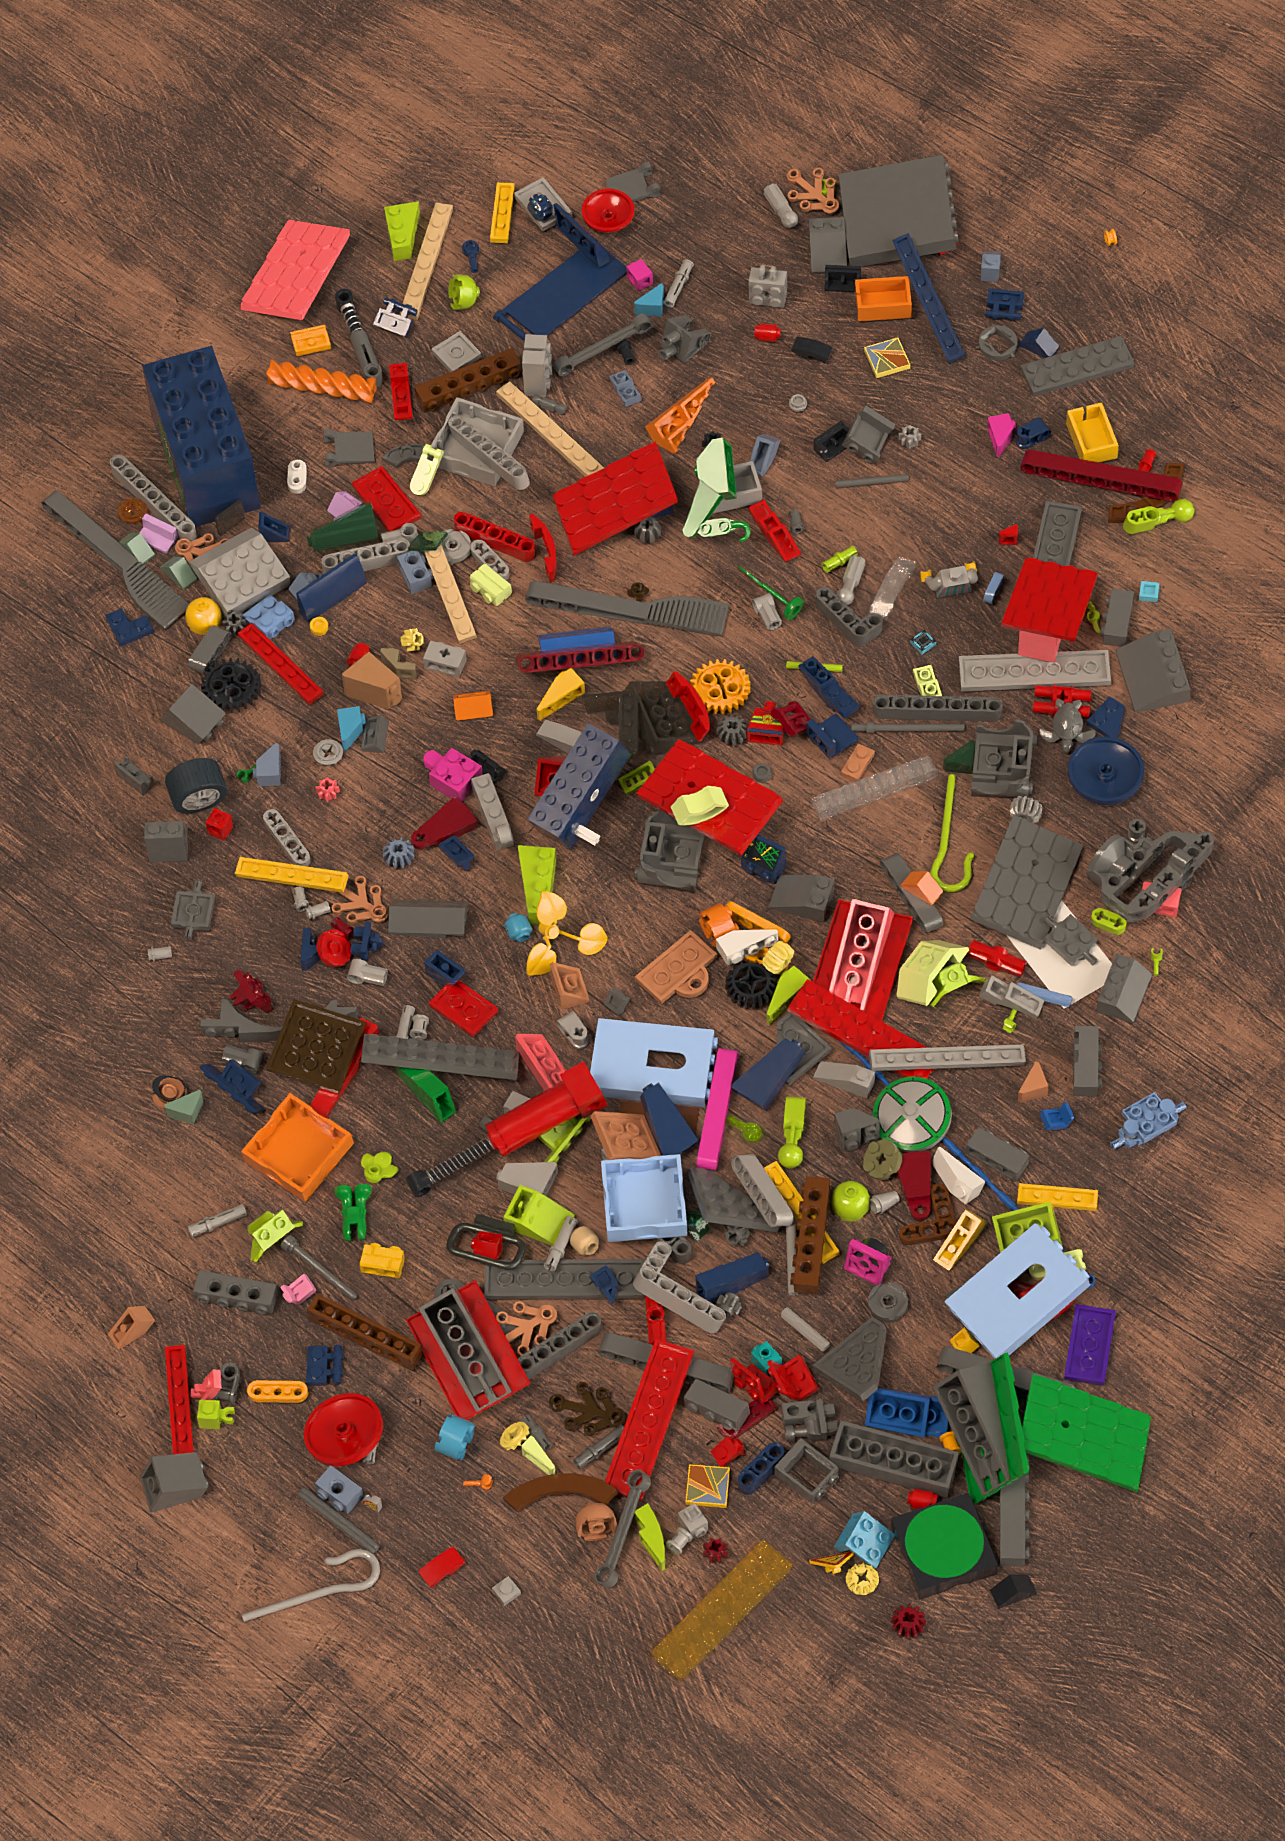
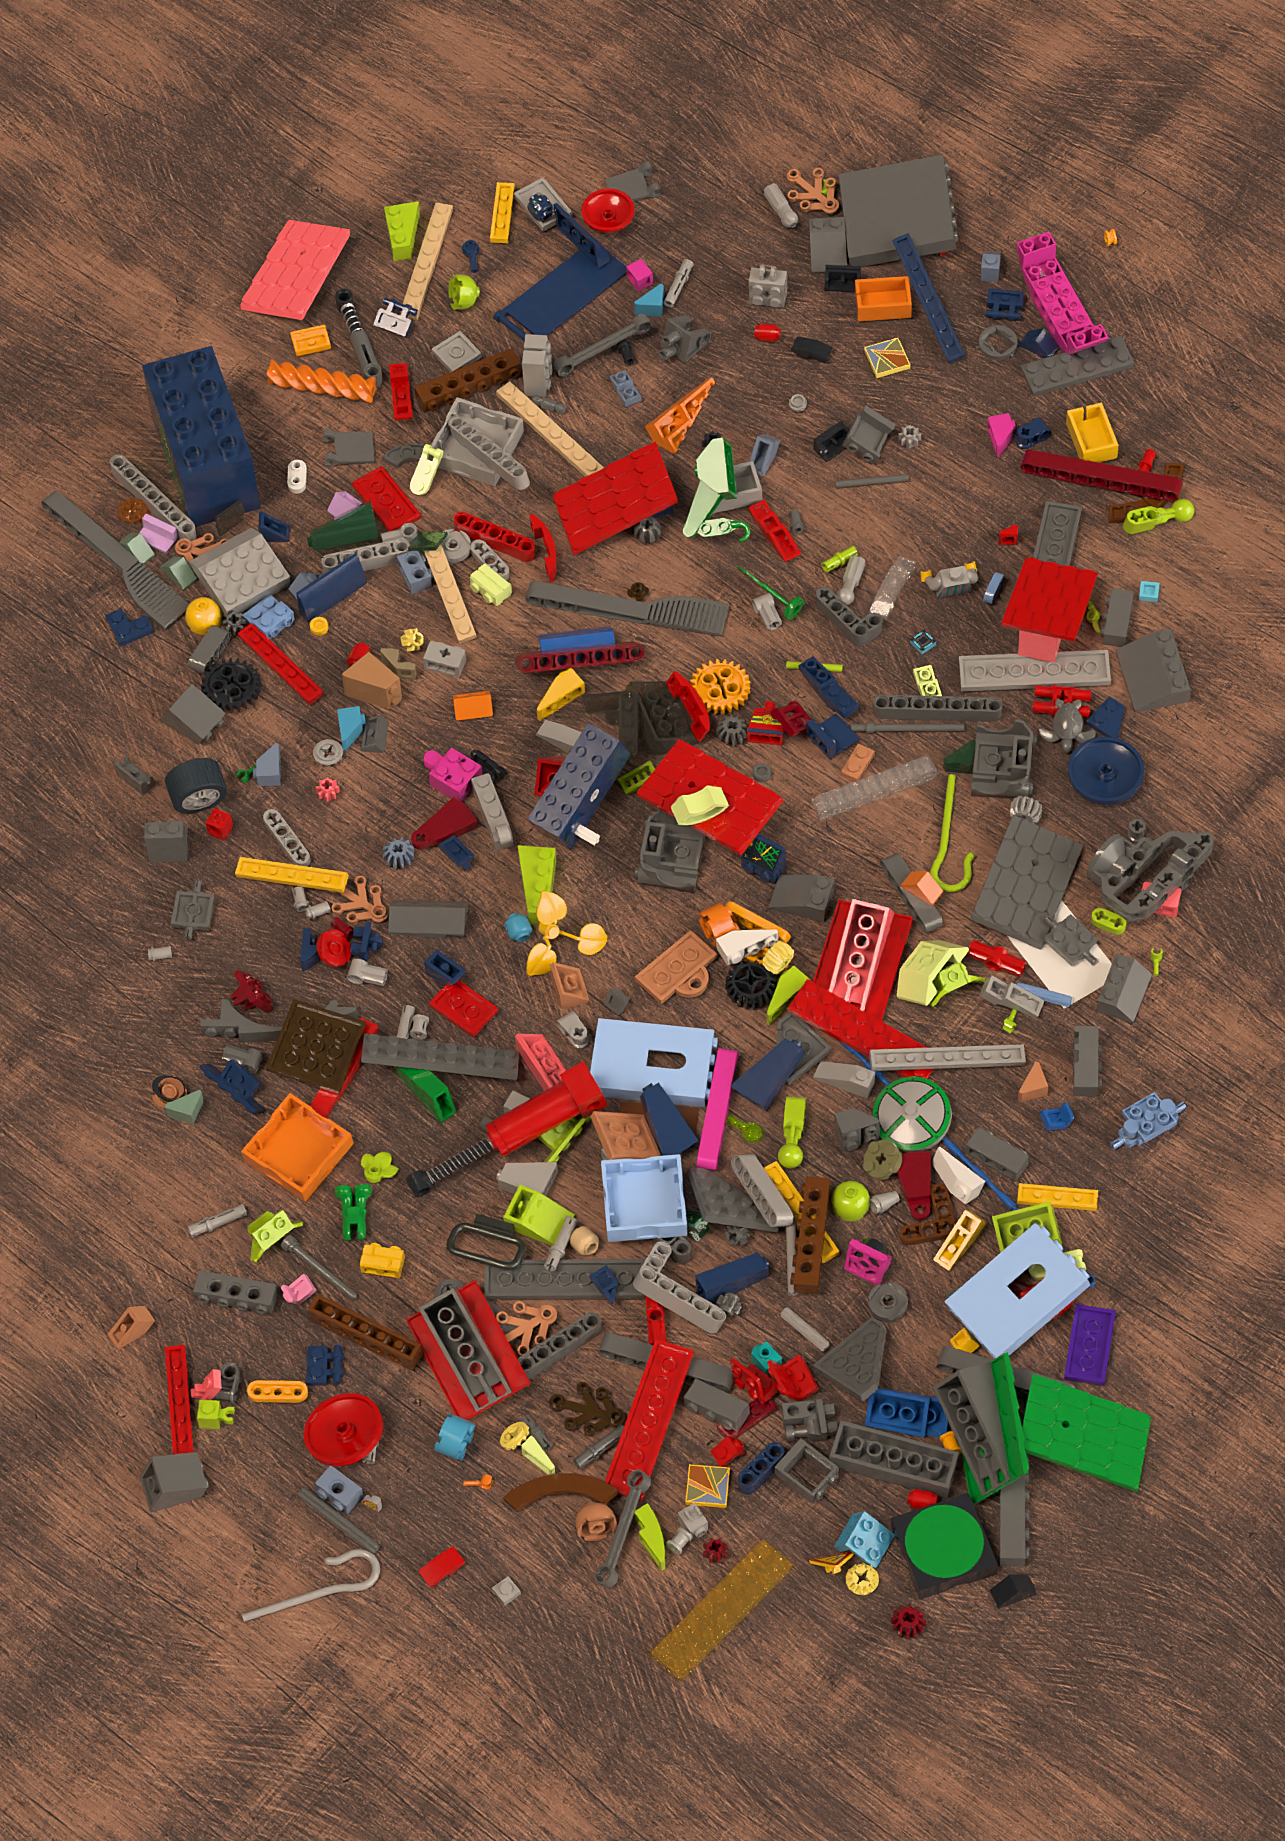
(487, 1244): red brick -> none
(1055, 296): none -> dark pink slope

